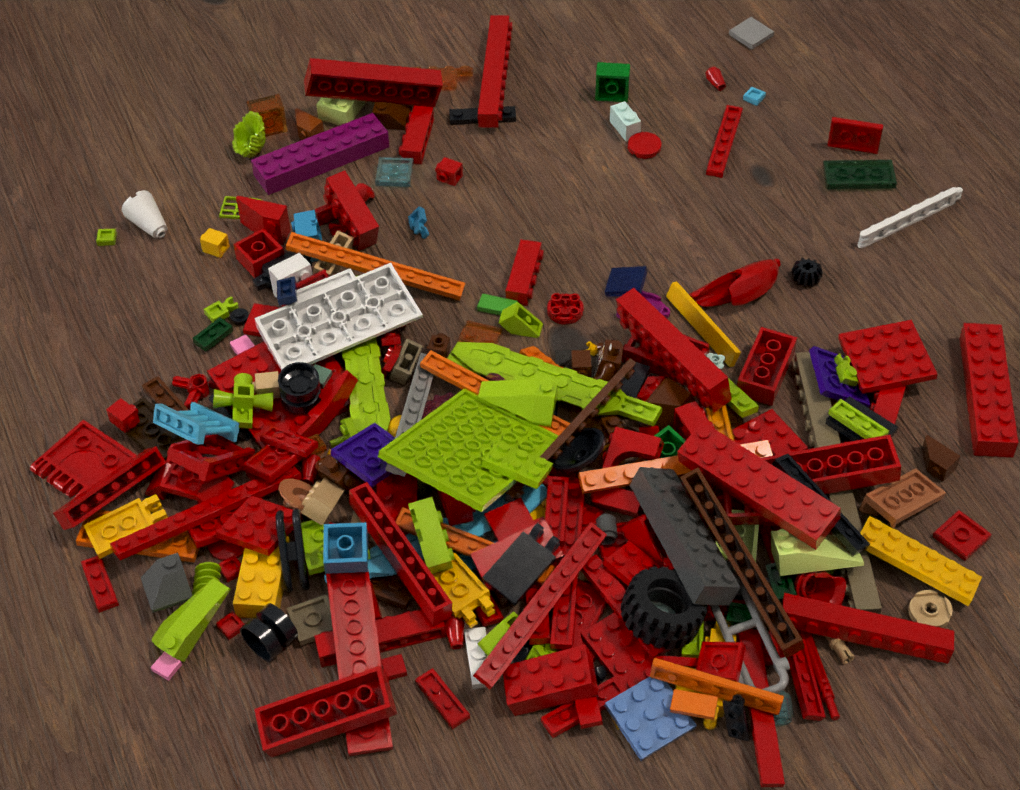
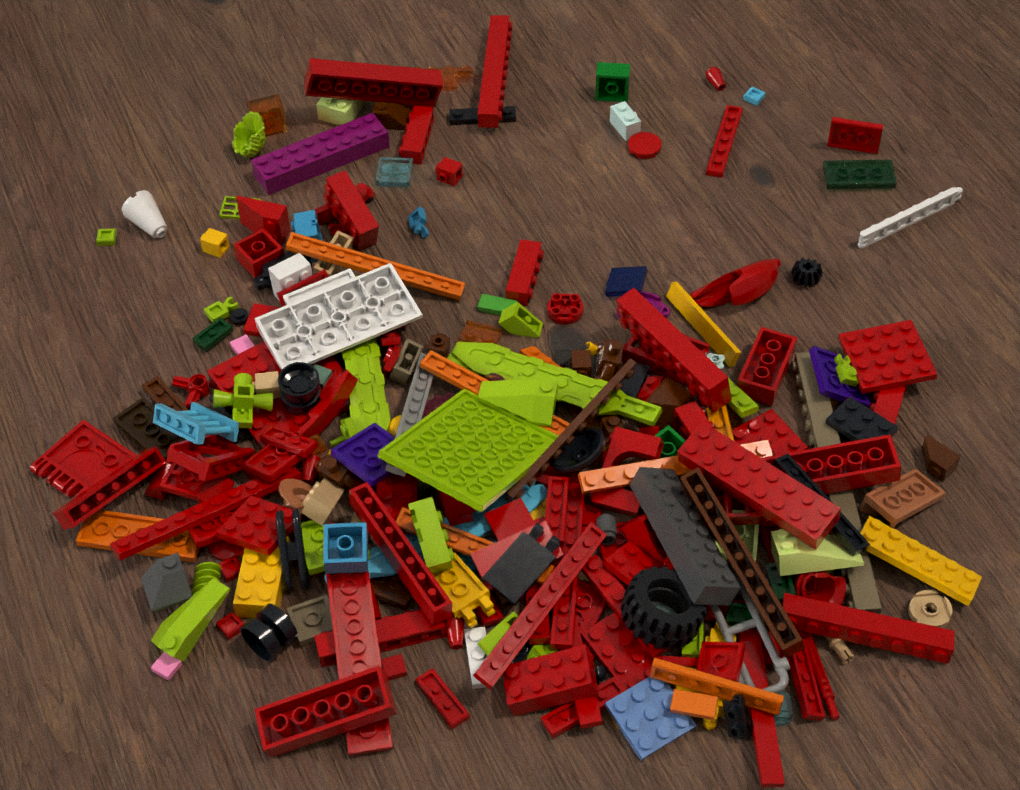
(99, 583): red tile -> none
(123, 415): red brick -> none
(123, 522): yellow tile -> none
(287, 291): dark blue plate -> none
(307, 124): dark orange slope -> none
(517, 464): lime plate -> none
(751, 33): light grey tile -> none
(856, 420): lime tile -> none
(962, 535): red tile -> none
(988, 390): red brick -> none

